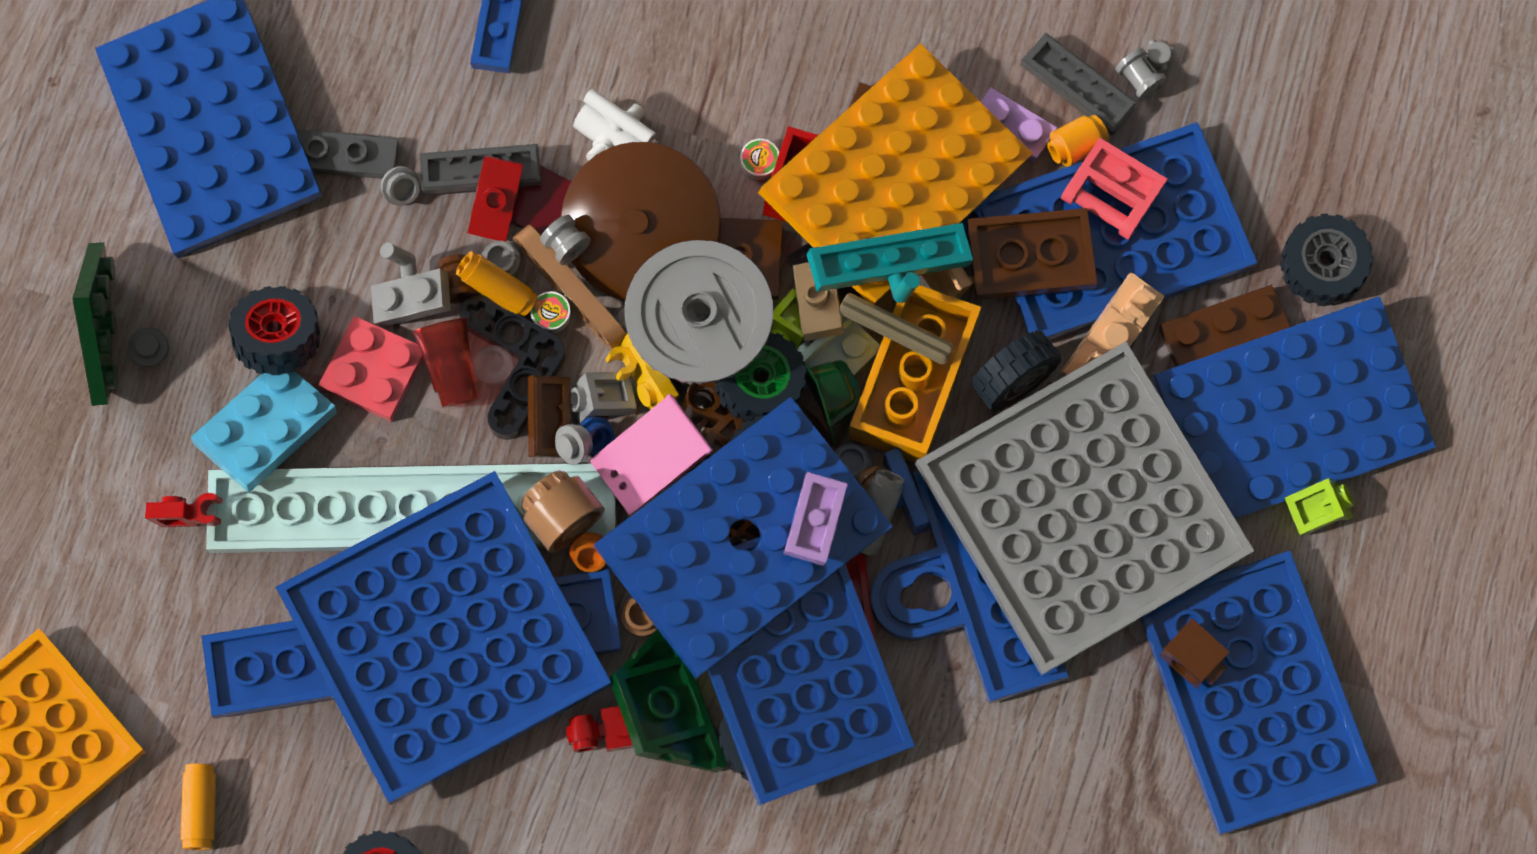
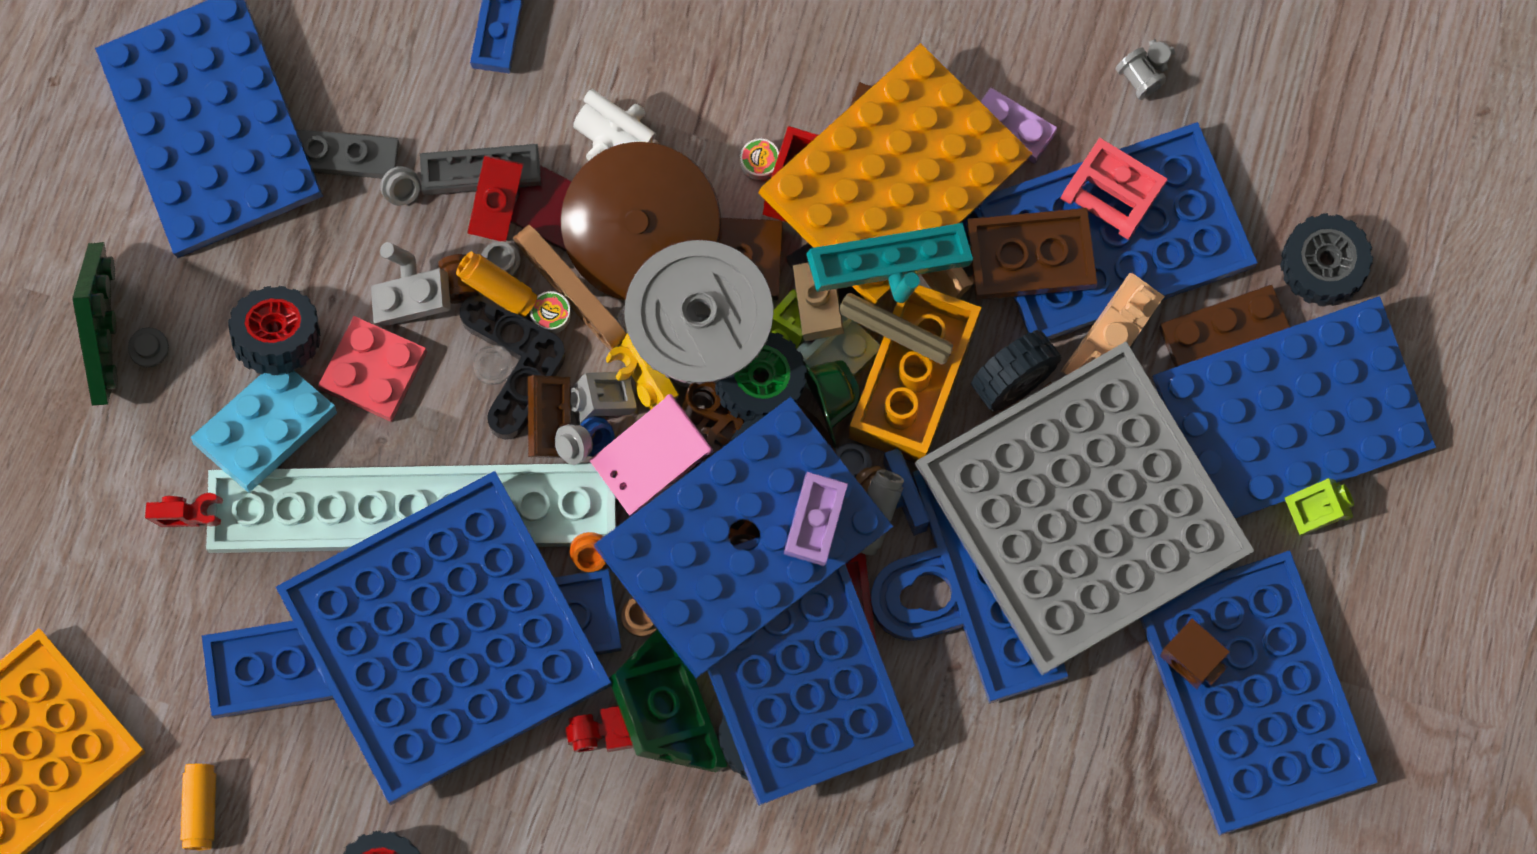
(449, 360): clear red plant -> none
(560, 509): medium nougat piece -> none
(565, 239): light grey wheel -> none
(1076, 139): light orange brick -> none
(1078, 83): dark grey plate -> none

